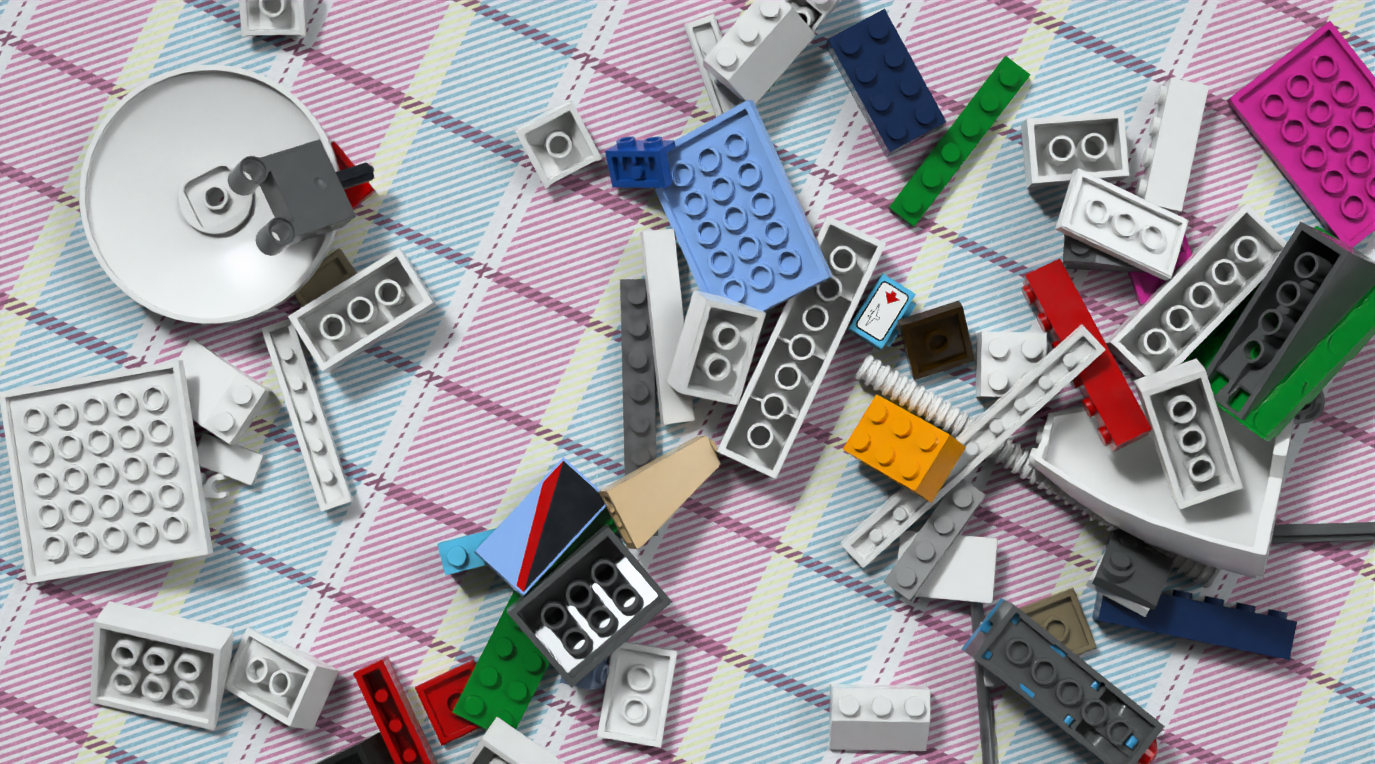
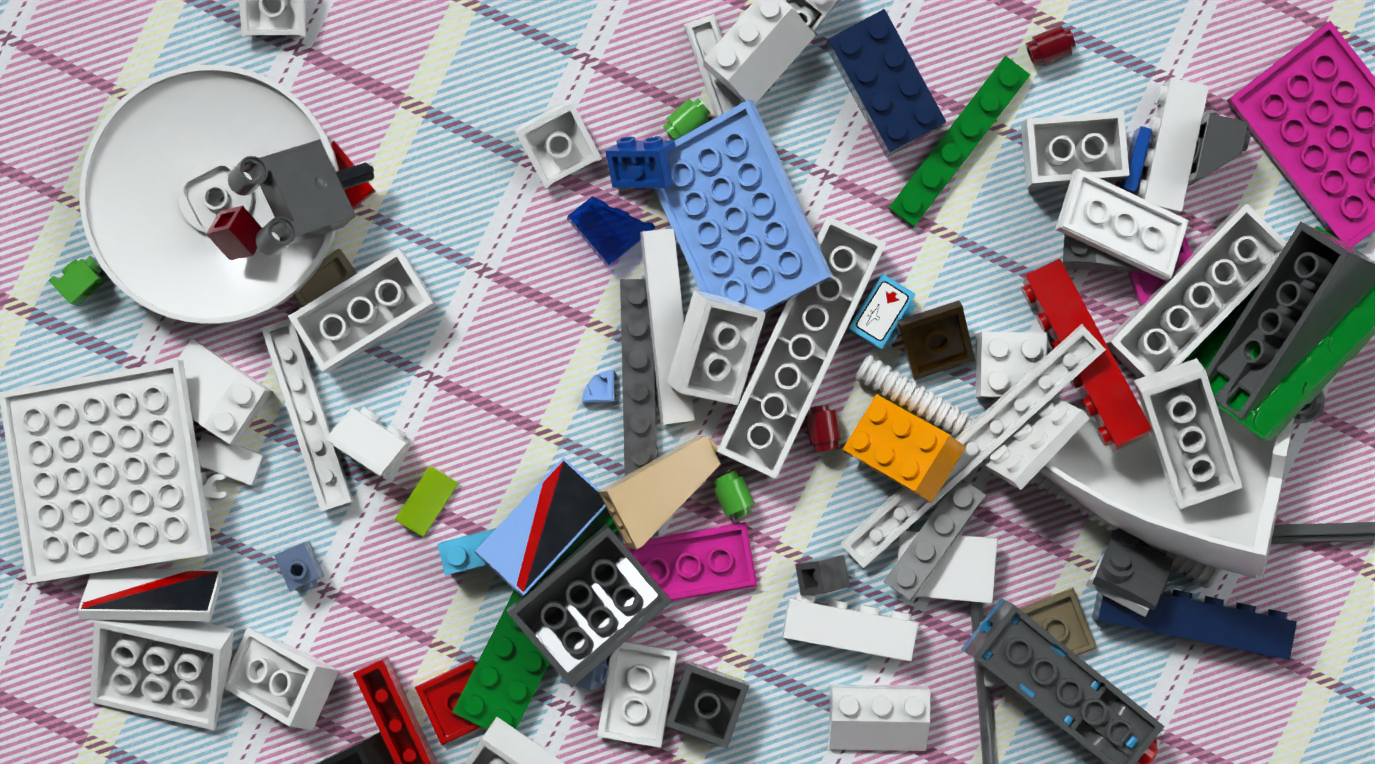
(79, 280): none -> bright green brick
(151, 594): none -> tile
(235, 233): none -> dark red panel
(299, 567): none -> sand blue brick
(369, 441): none -> white slope
(426, 501): none -> lime slope
(600, 388): none -> light blue tile
(607, 229): none -> clear blue wing
(686, 118): none -> bright green brick
(699, 561): none -> dark pink tile
(707, 704): none -> dark grey brick
(733, 495): none -> bright green brick
(822, 575): none -> flat silver brick
(823, 428): none -> dark red brick
(850, 628): none -> white brick
(1036, 442): none -> white plate
(1050, 46): none -> dark red brick
(1136, 158): none -> blue tile
(1217, 144): none -> dark grey slope

